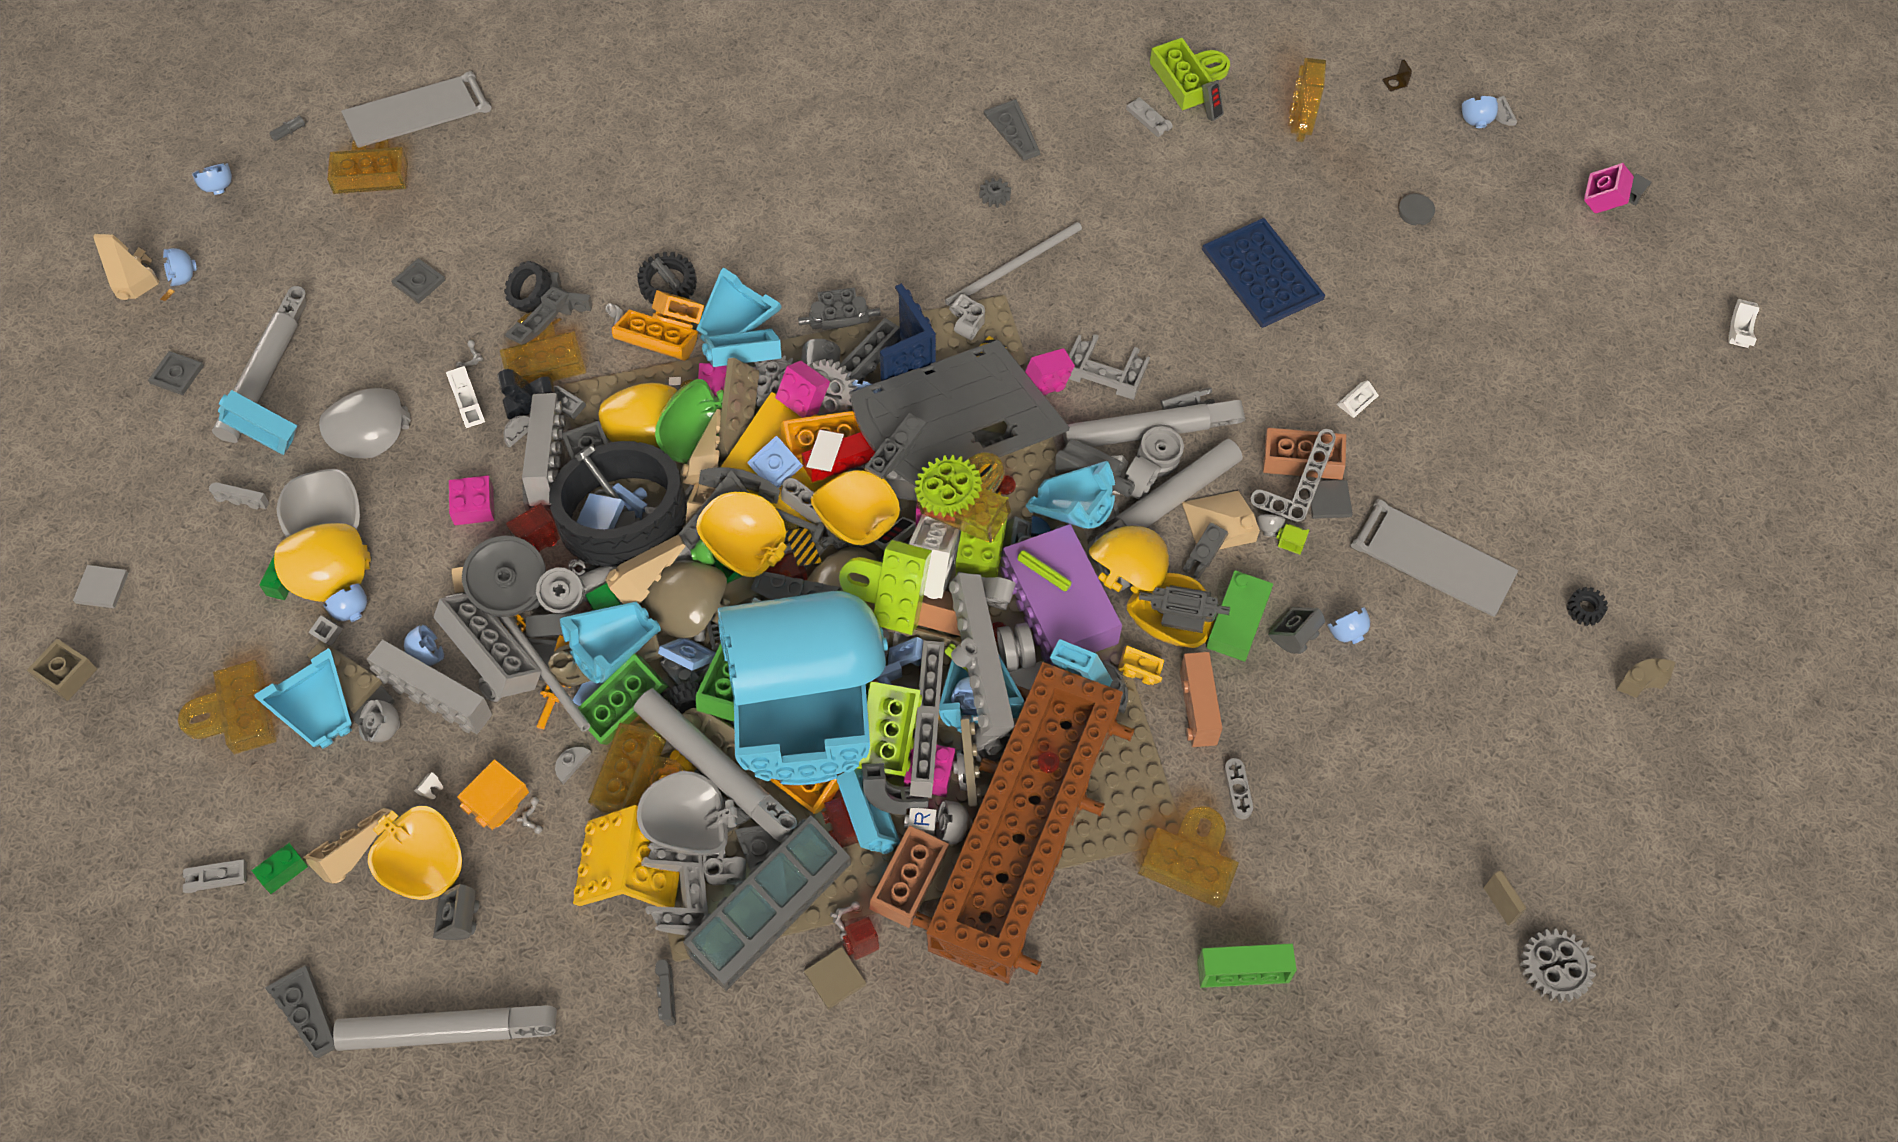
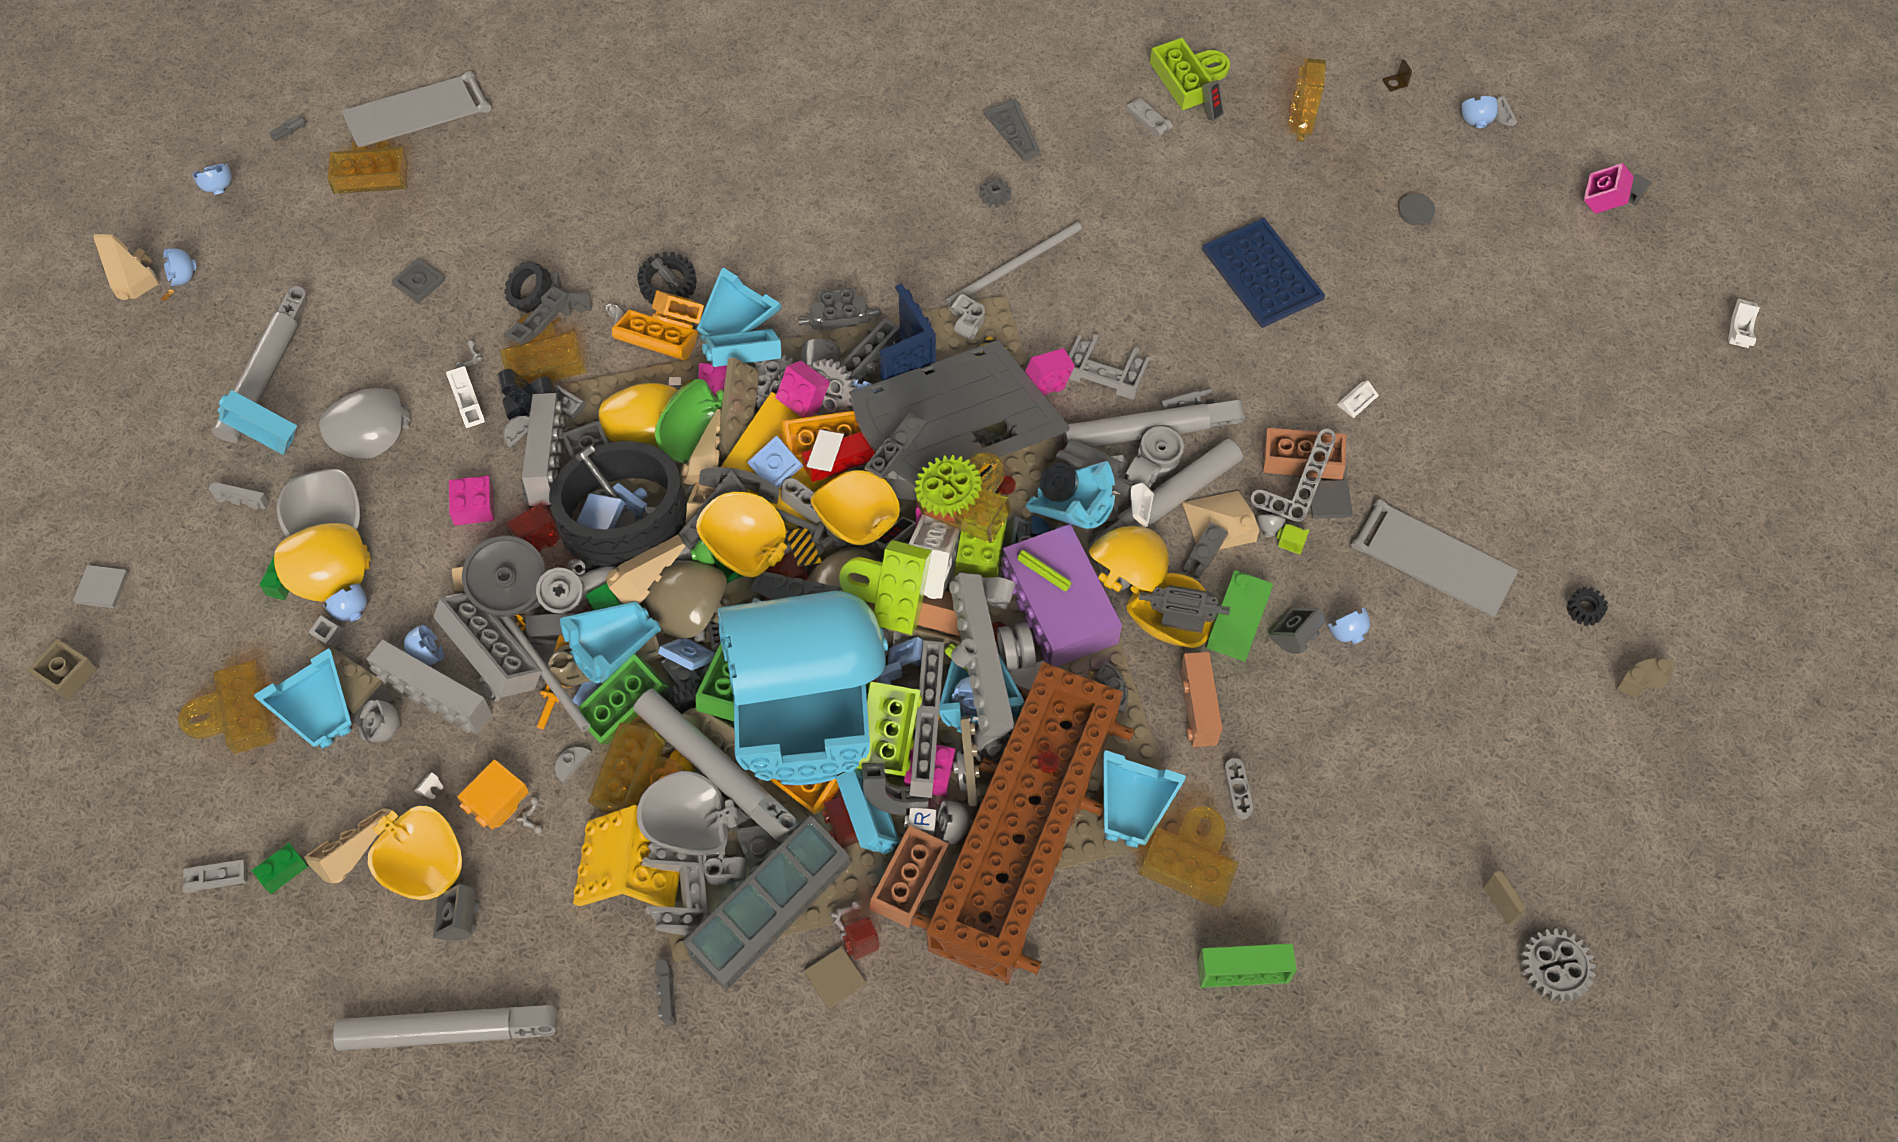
(176, 373): dark grey tile -> none
(304, 1010): dark grey wing -> none
(1059, 482): none -> black tile
(1080, 662): medium azure piece -> none
(1135, 798): none -> medium azure cone
(1140, 665): yellow bracket -> none
(1141, 503): none -> white slope

